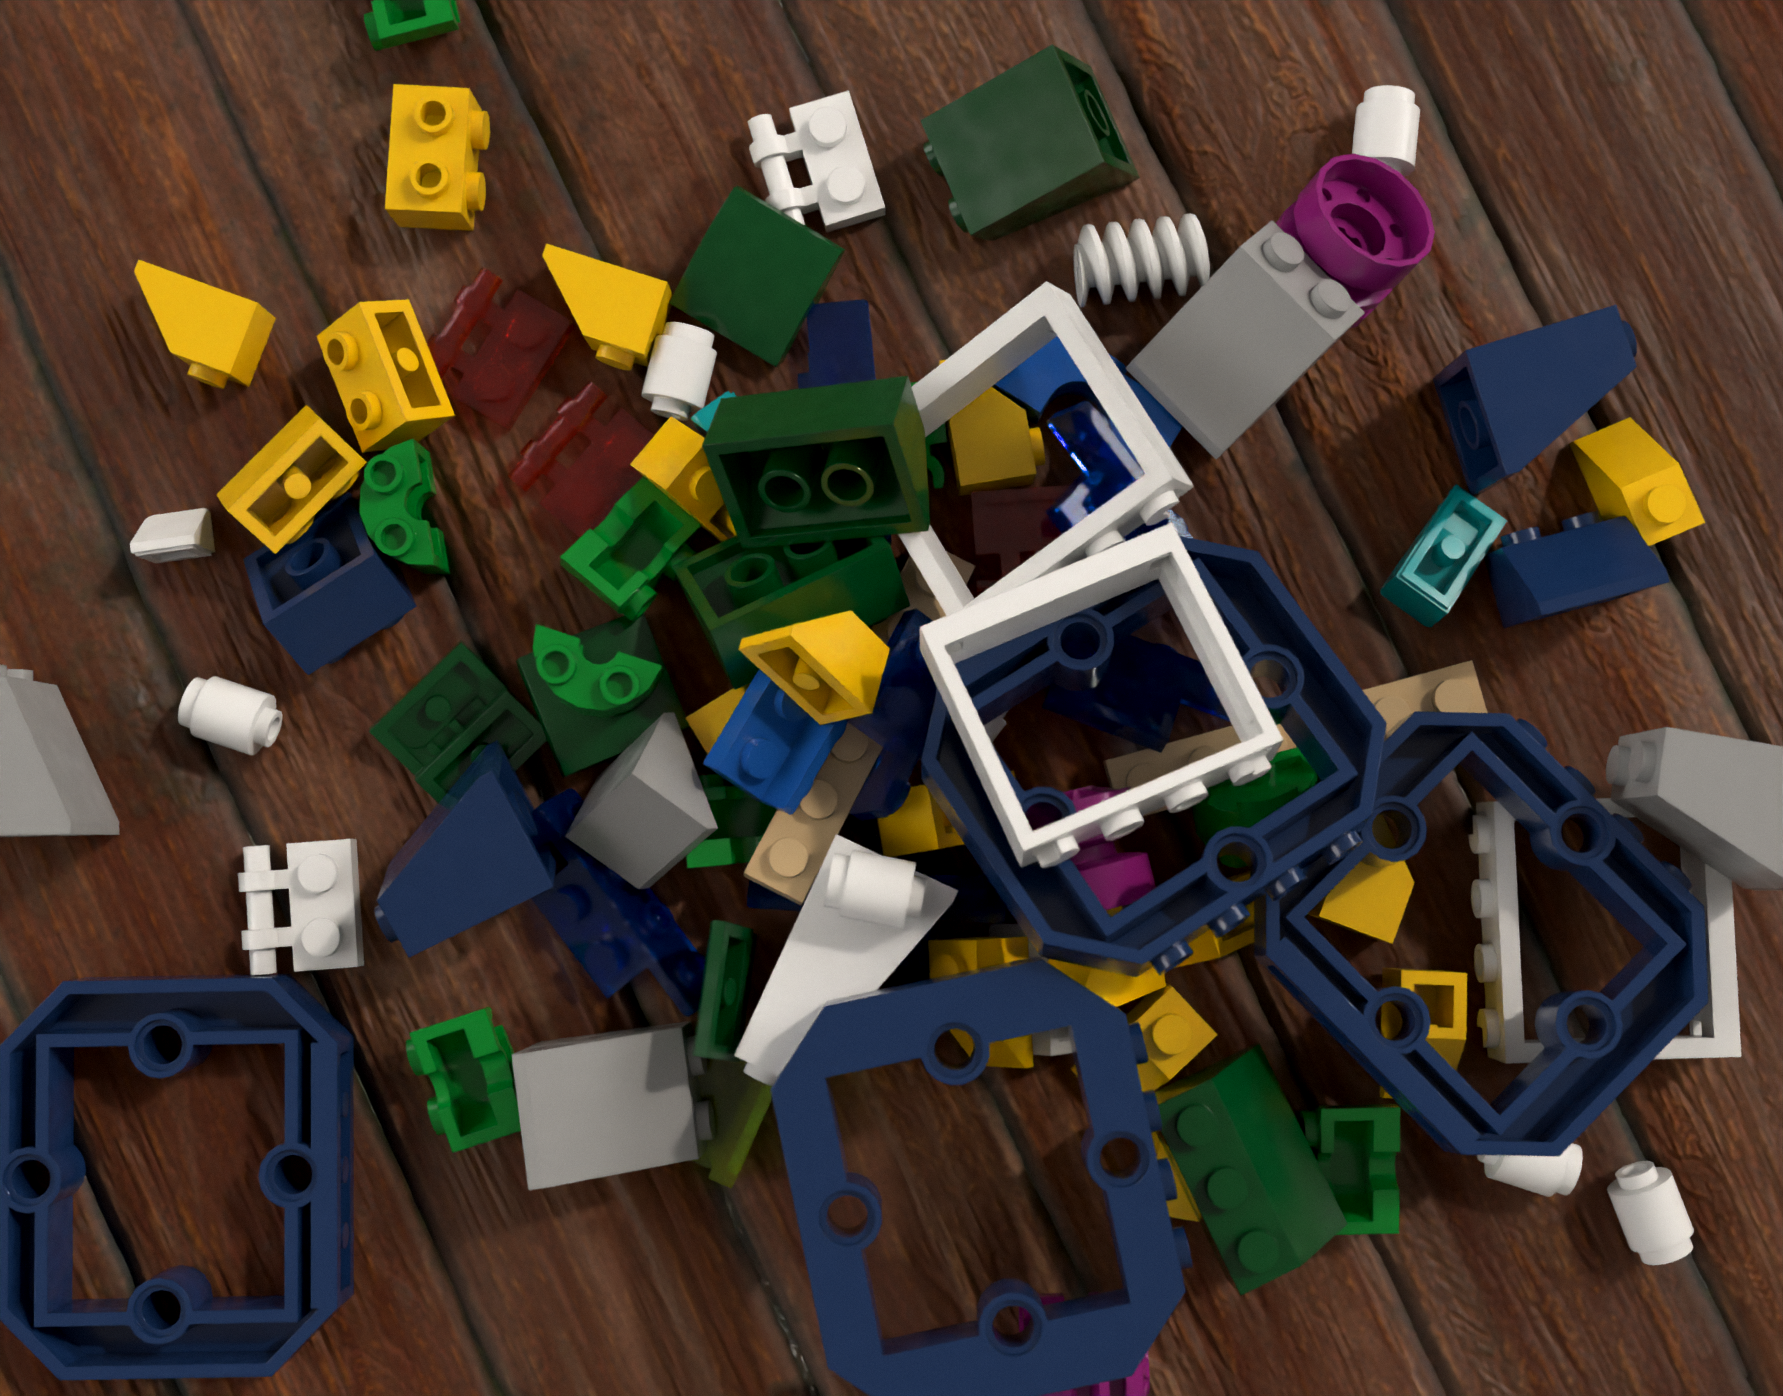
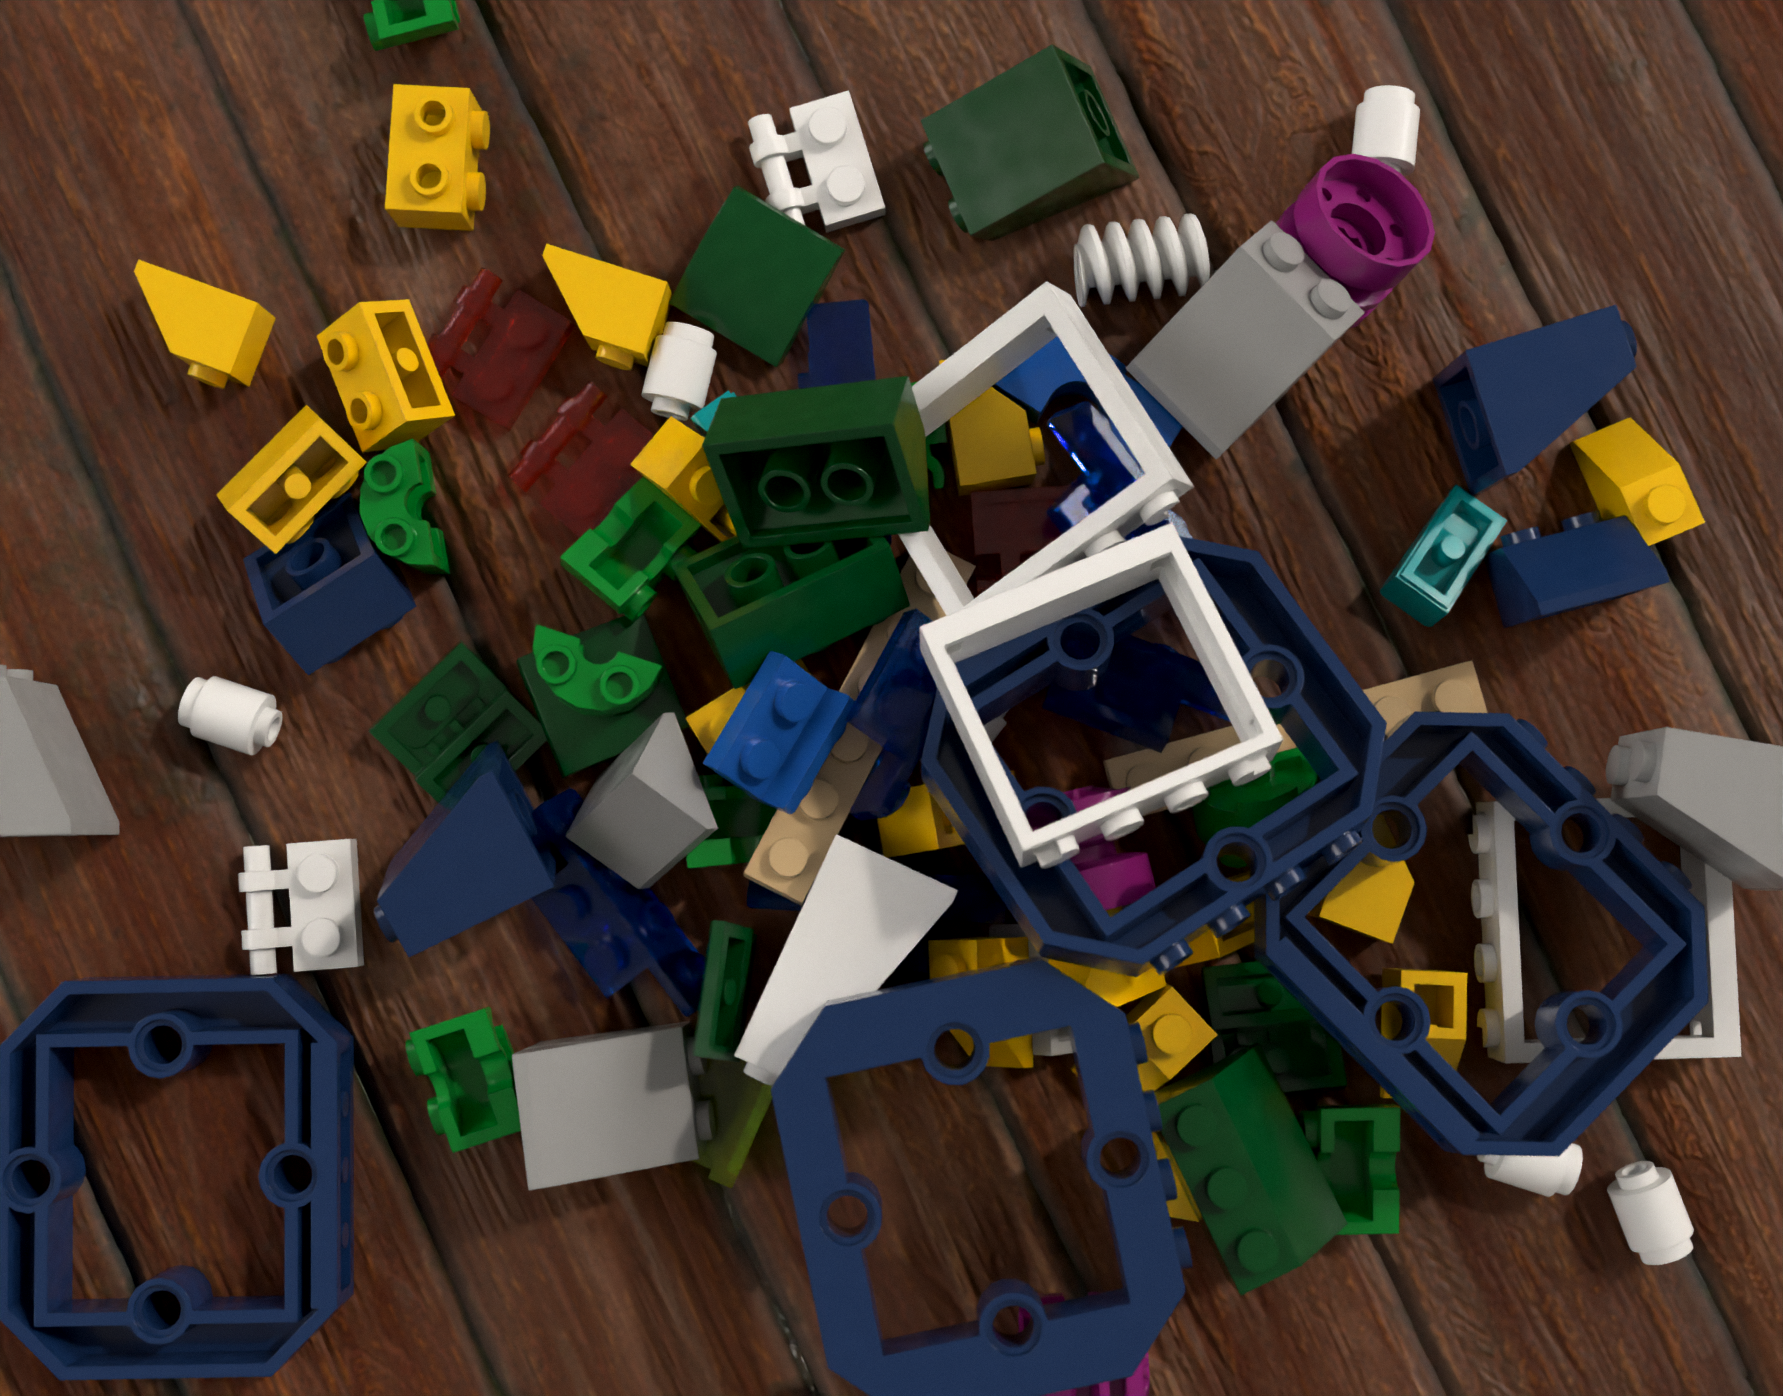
(174, 536): white slope -> none
(823, 664): yellow slope -> none
(874, 888): white brick -> none
(1250, 1007): none -> dark green slope

